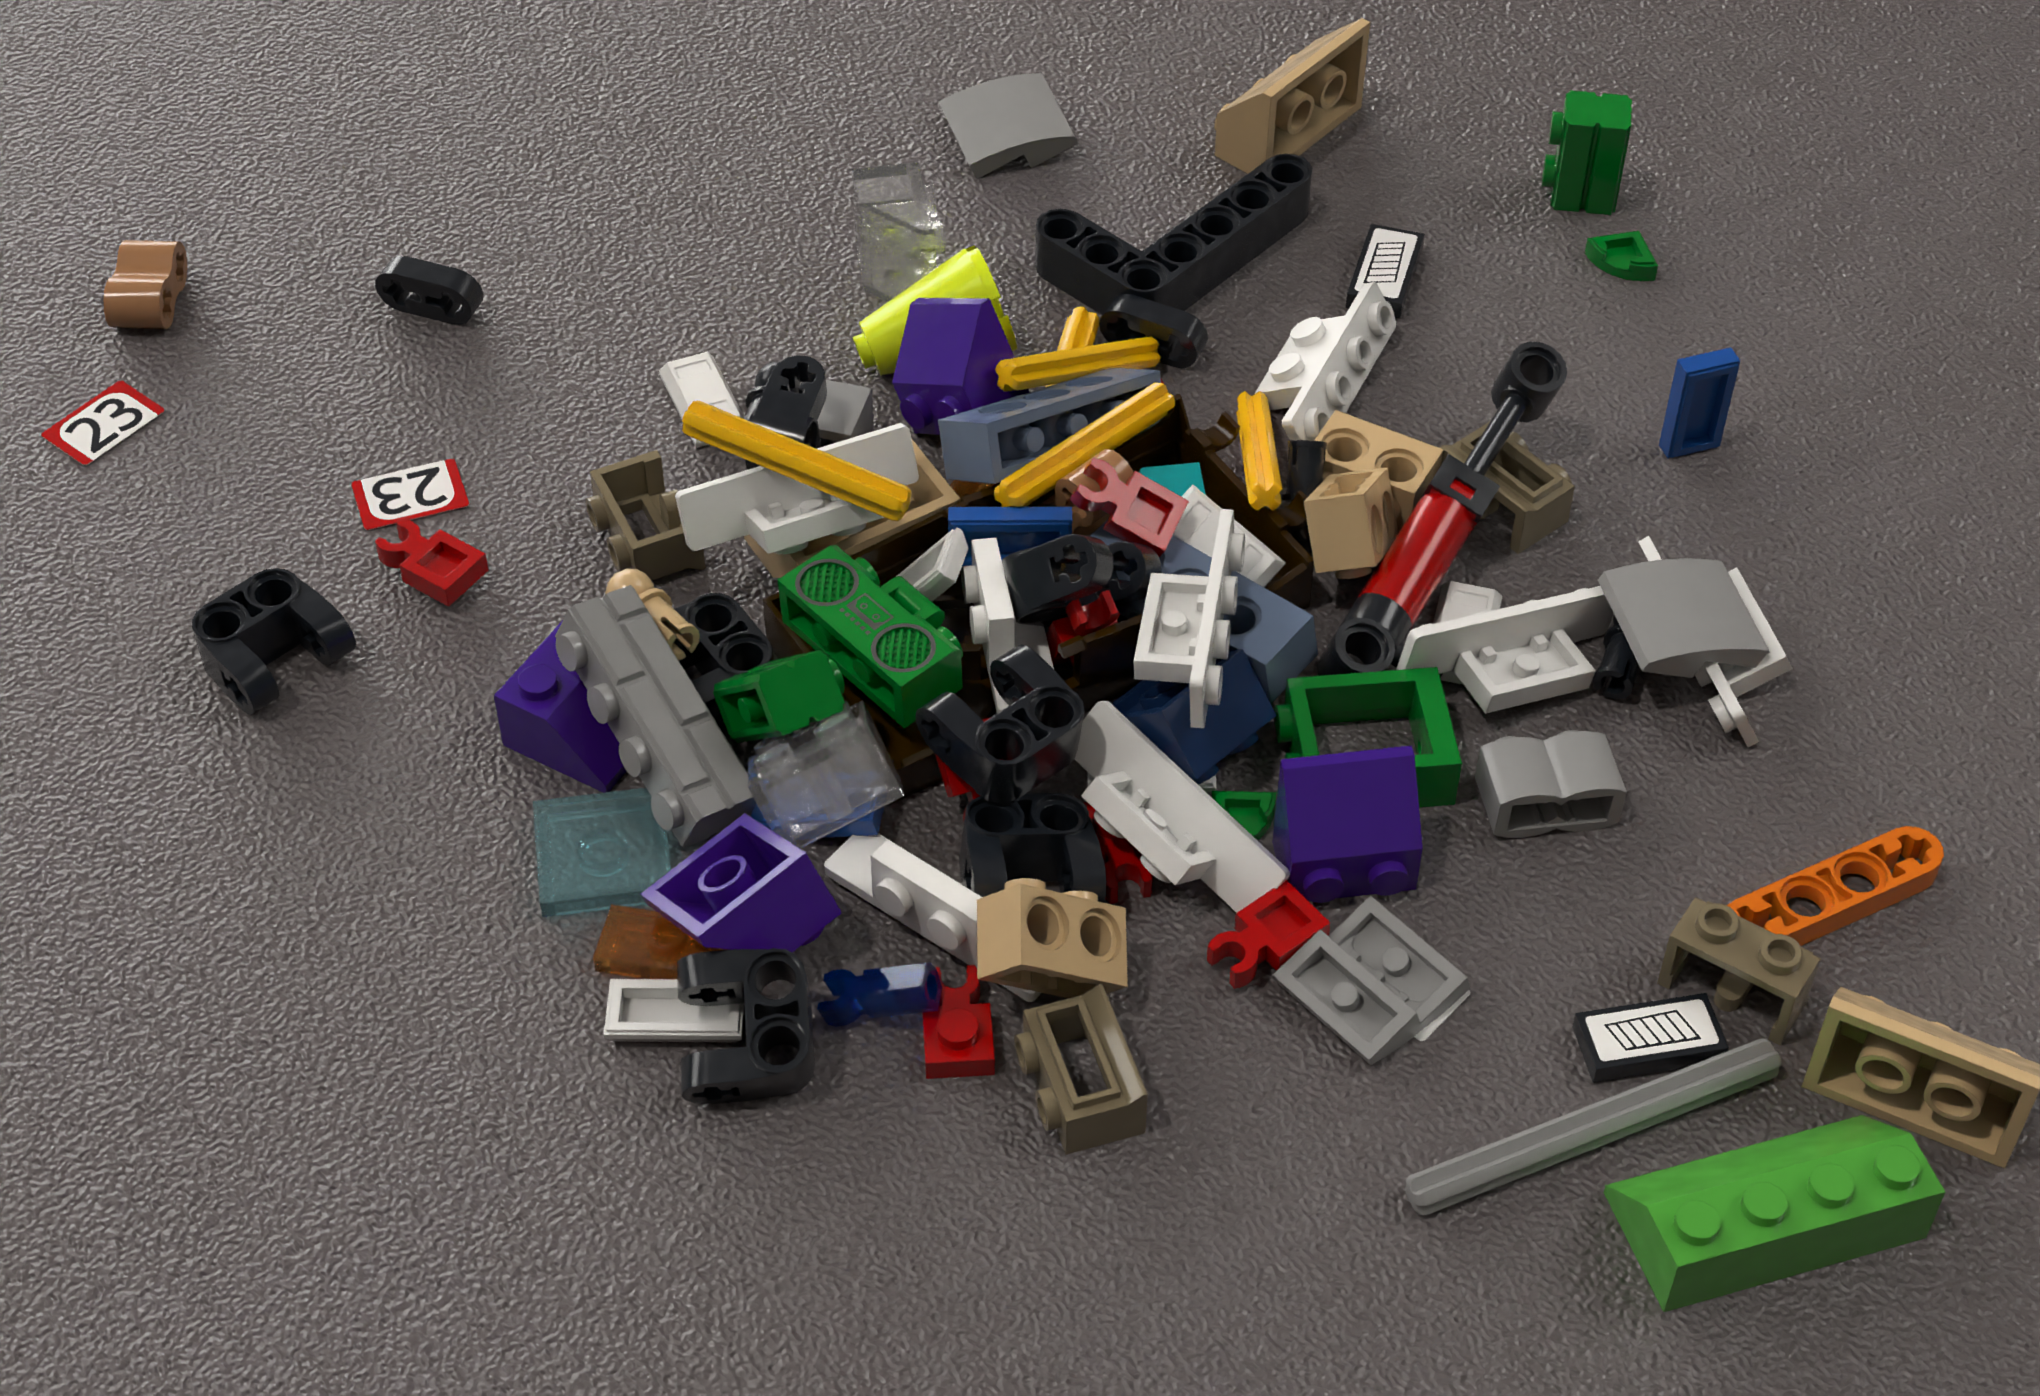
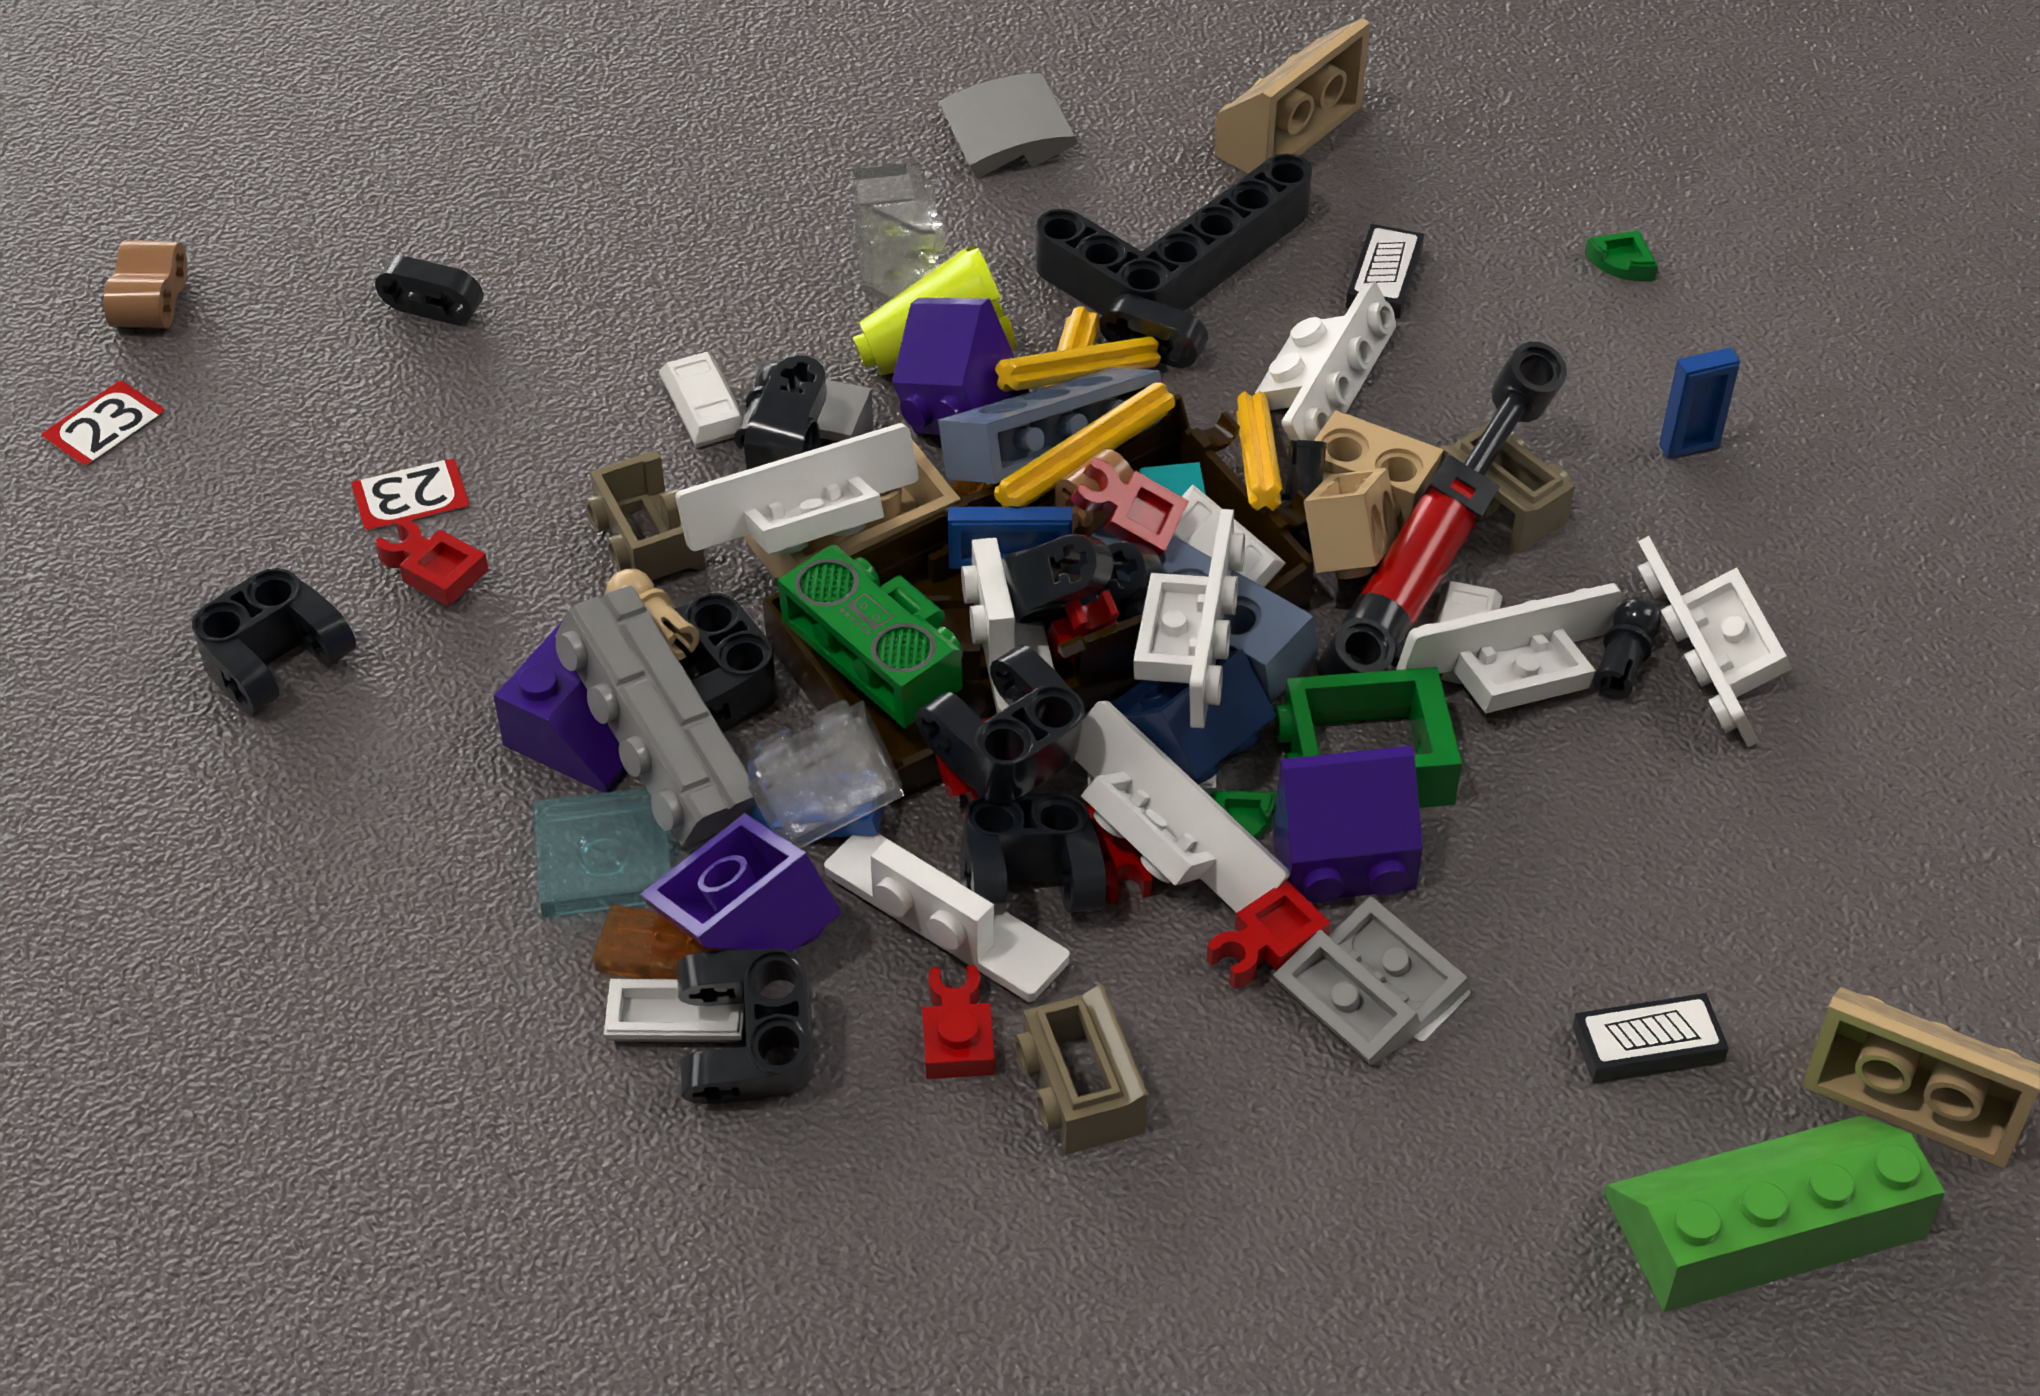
(780, 696): green brick -> none
(796, 460): yellow axle -> none
(881, 993): clear blue bar -> none
(938, 566): white tile -> none
(1050, 940): tan brick -> none
(1550, 784): light grey brick -> none
(1589, 152): green brick -> none
(1591, 1126): light grey axle -> none
(1682, 615): light grey slope -> none
(1748, 956): dark tan window -> none
(1836, 901): orange beam -> none

